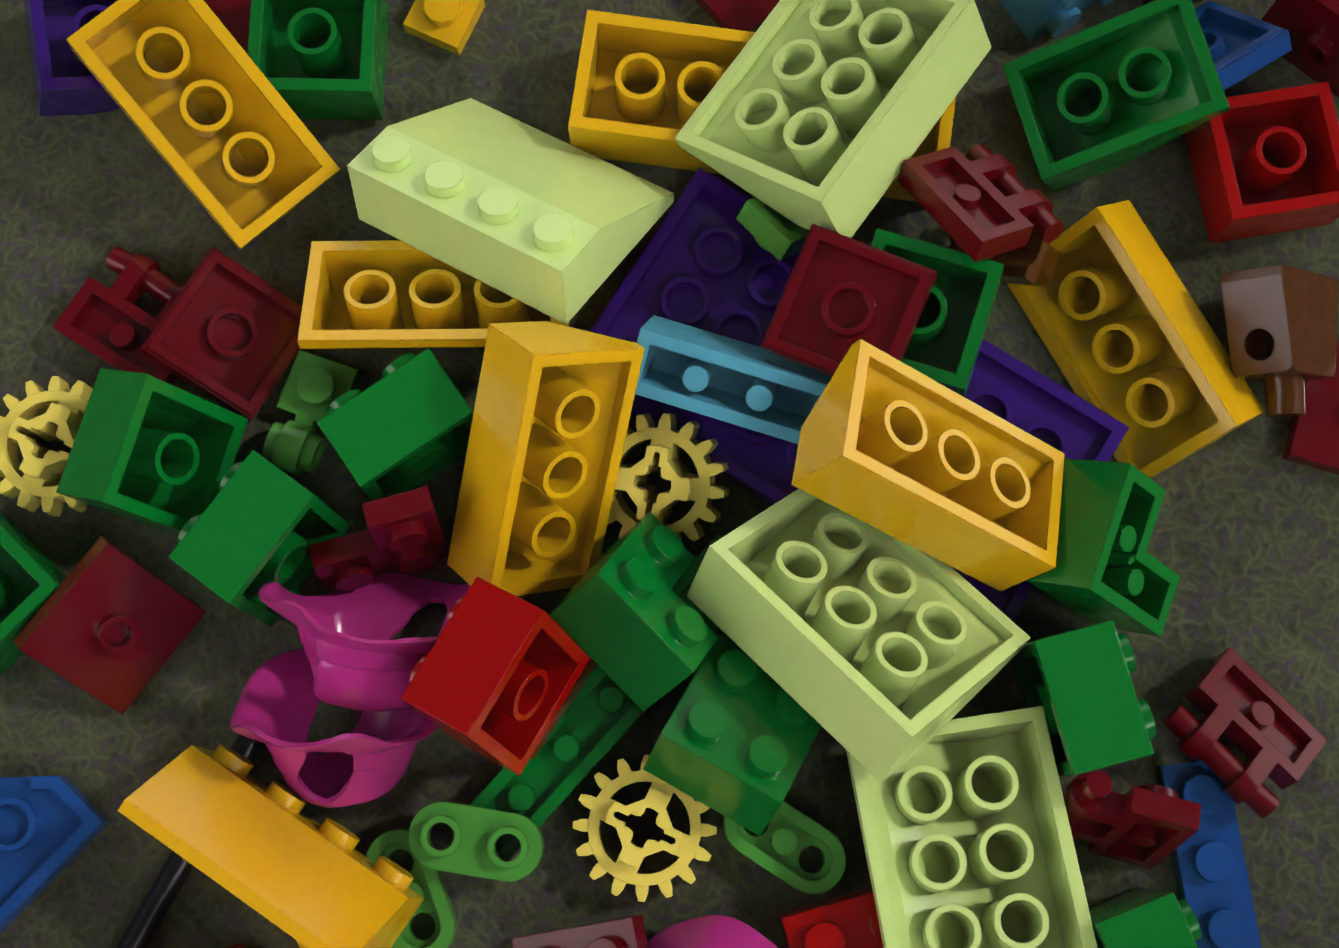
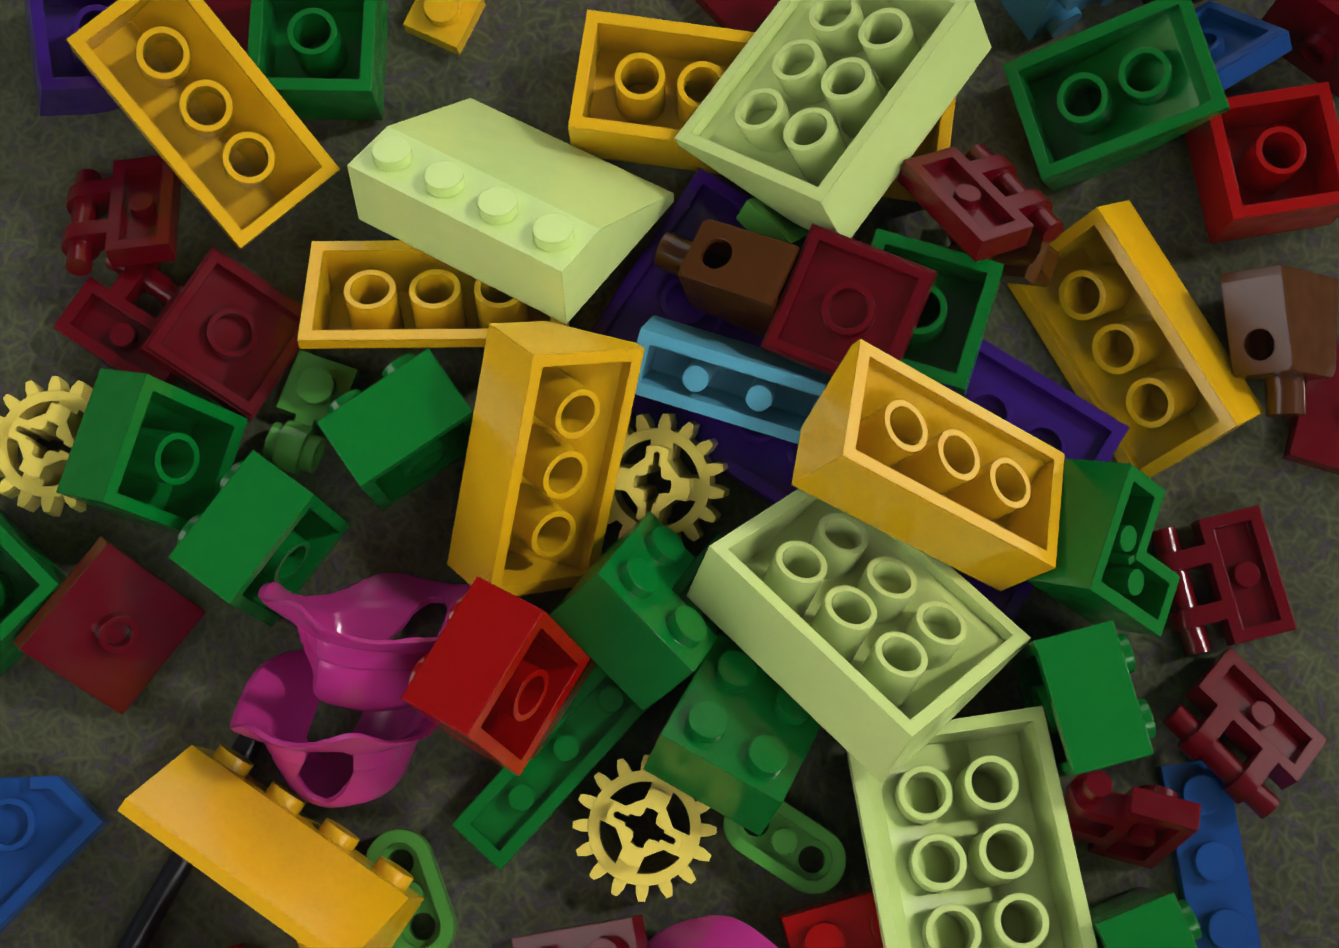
(140, 220): none -> dark red plate
(399, 536): dark red plate -> none
(475, 841): bright green plate -> none
(730, 272): none -> reddish brown torso
(1240, 575): none -> dark red plate

